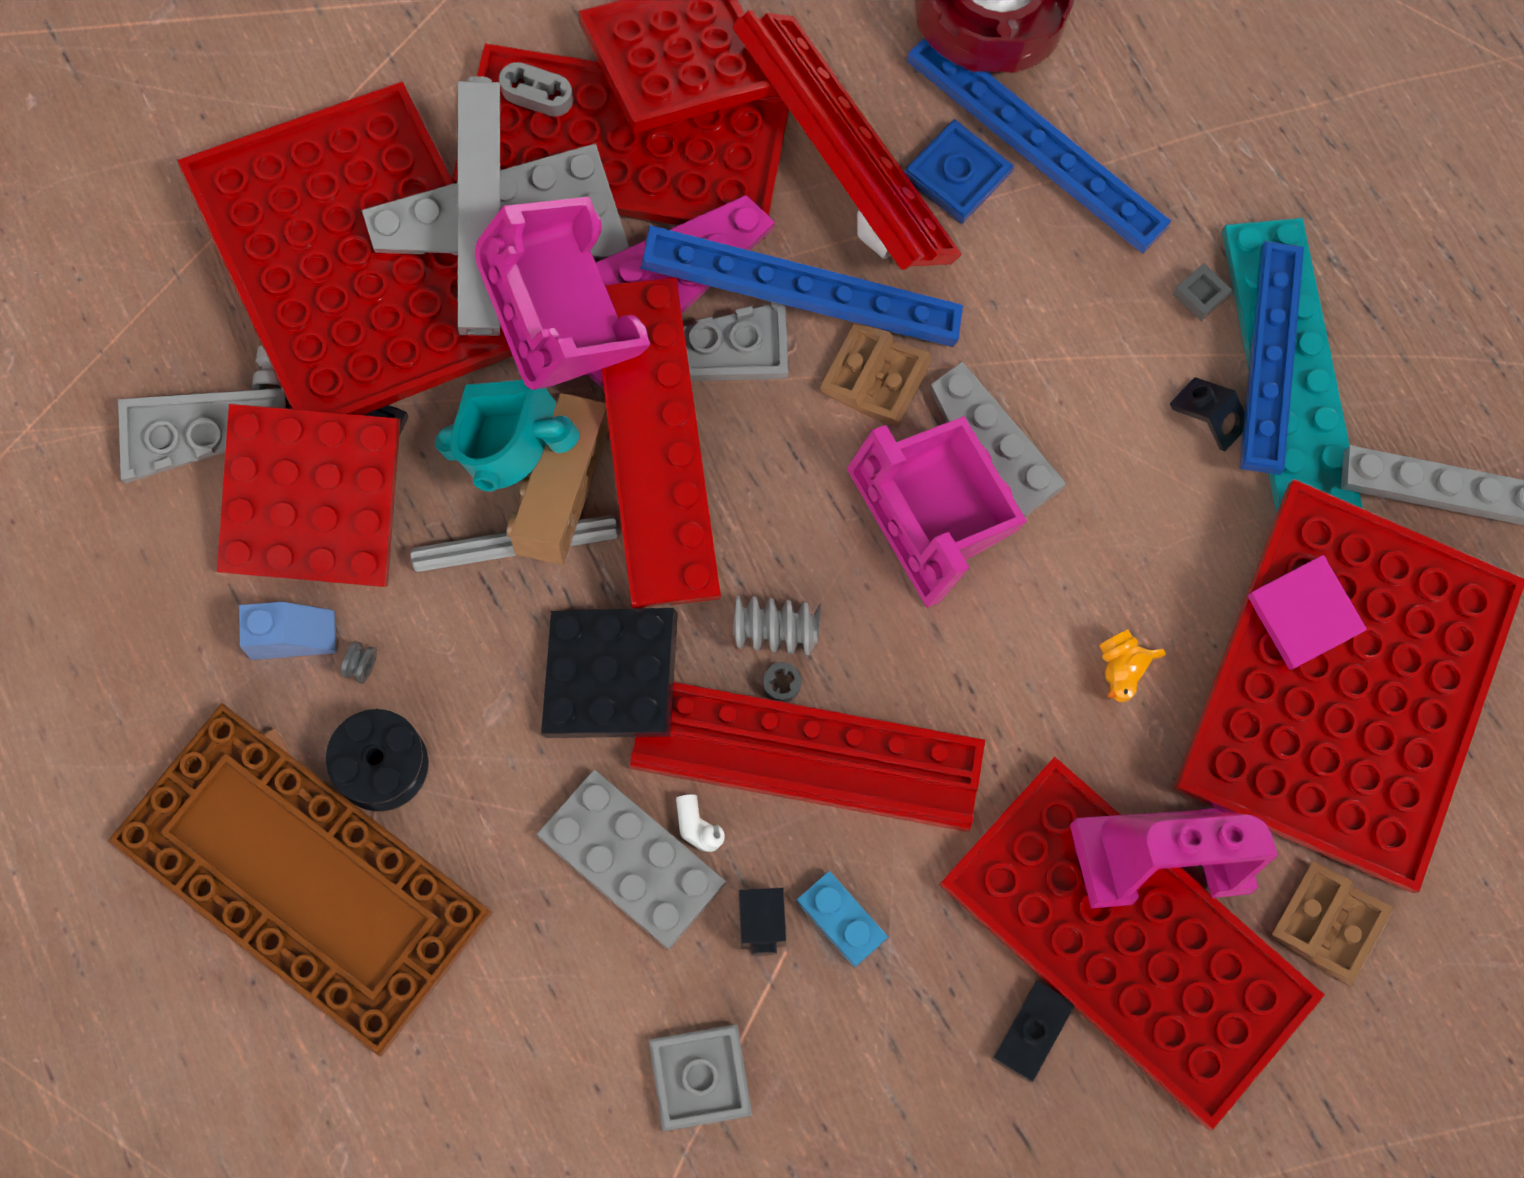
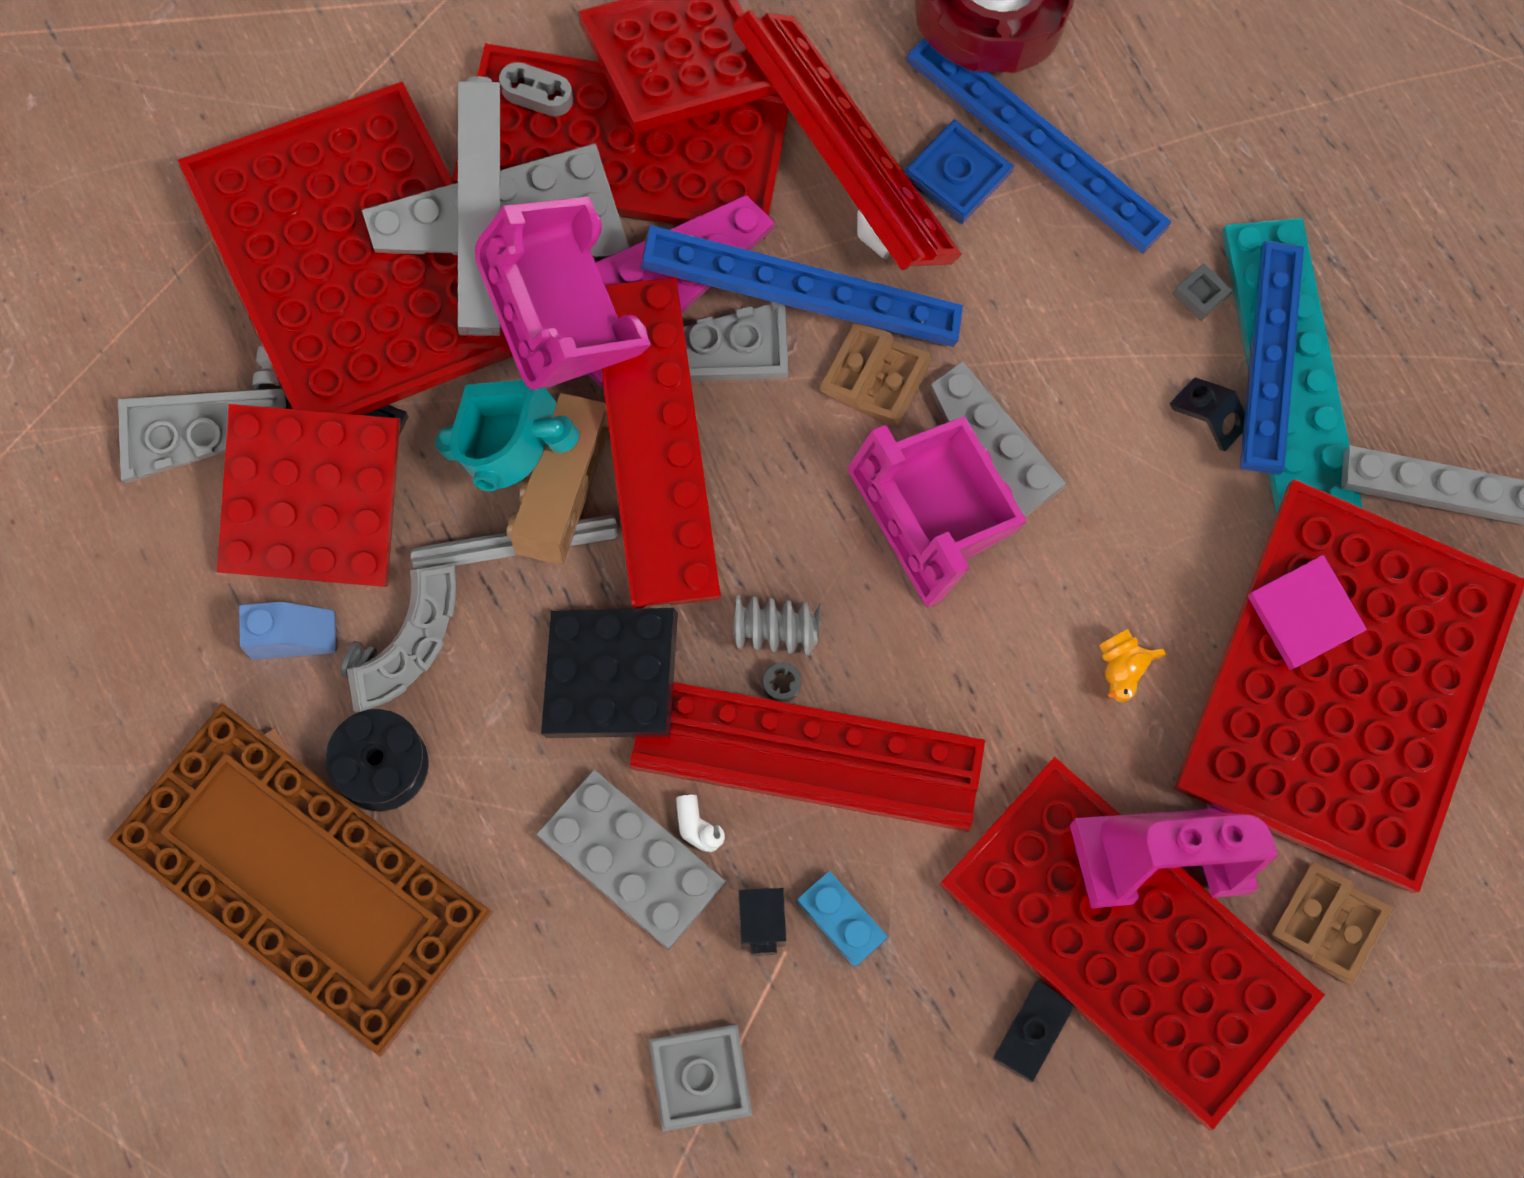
(414, 645): none -> light grey tile

